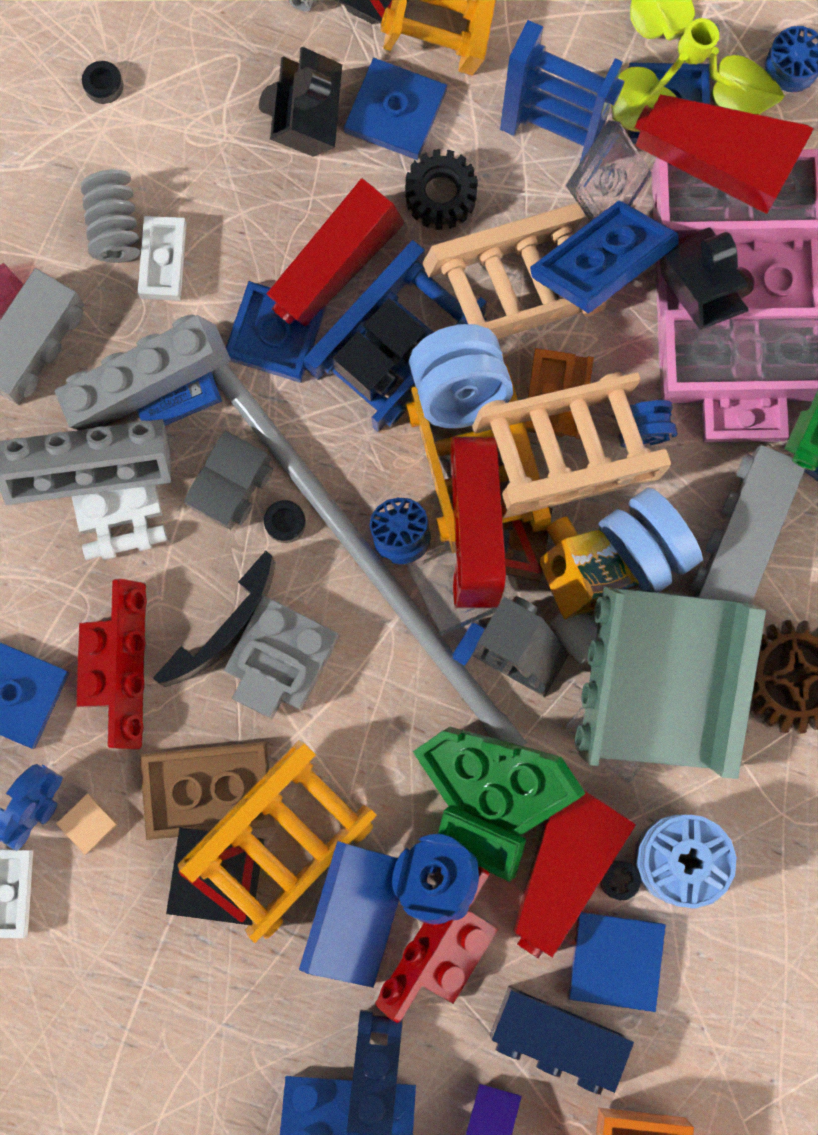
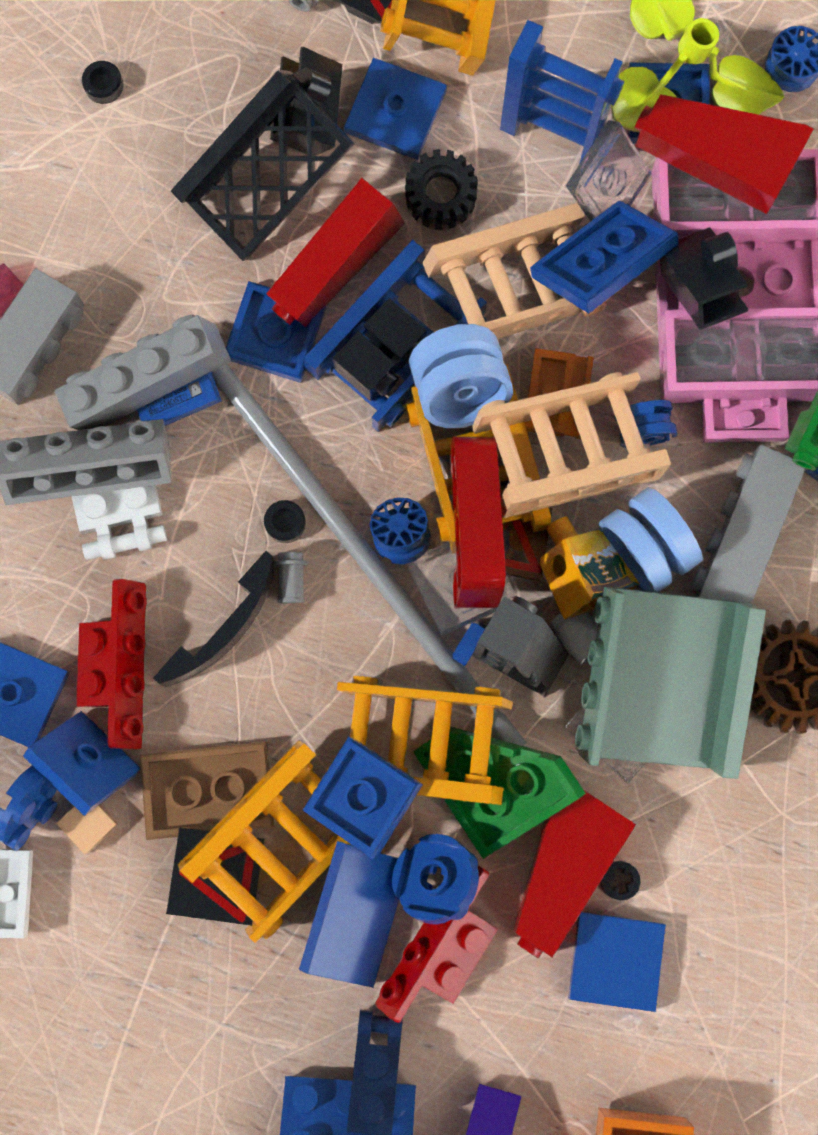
(81, 763): none -> blue plate
(107, 216): light grey piece -> none
(162, 258): white plate -> none
(229, 480): dark grey brick -> none
(236, 141): none -> black fence
(279, 658): light grey piece -> none
(290, 577): none -> light grey pin
(362, 797): none -> blue tile
(435, 779): none -> light orange fence
(493, 846): green tile -> none
(560, 1041): dark blue brick -> none
(664, 876): light blue wheel -> none

